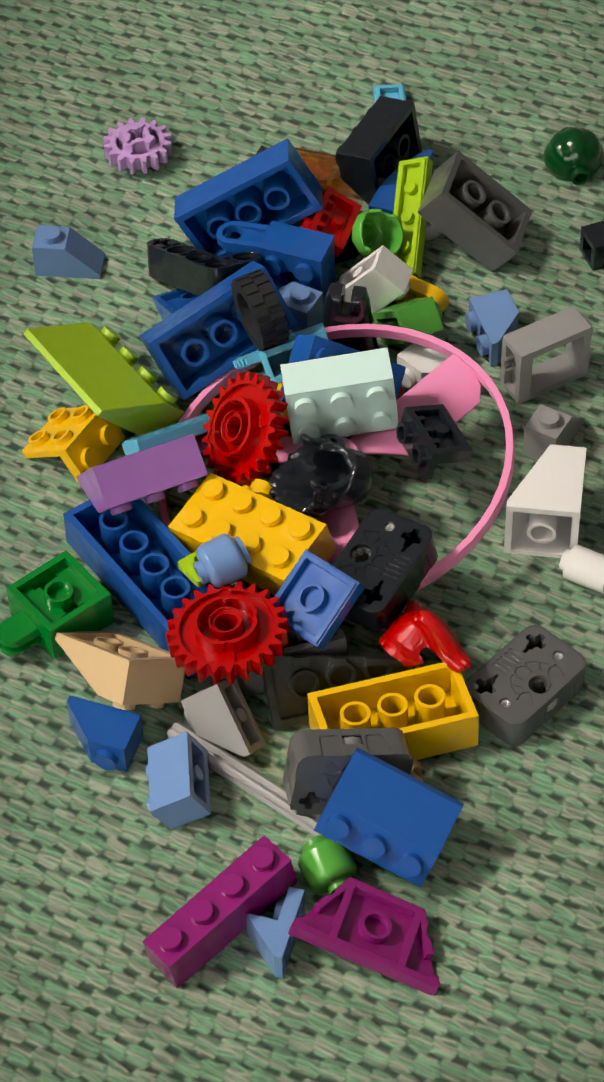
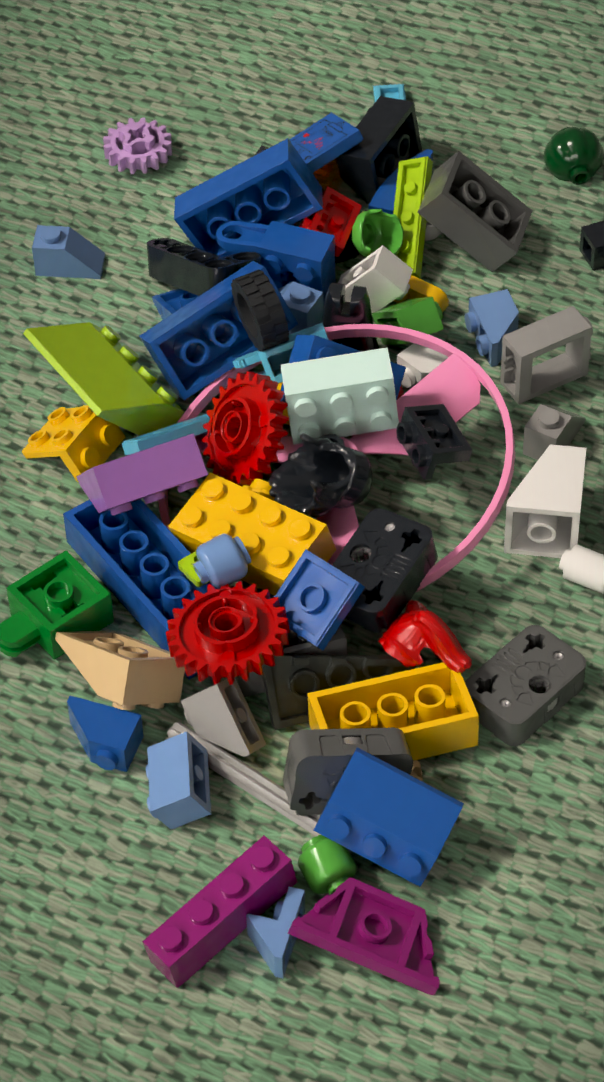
(325, 141): none -> blue tile

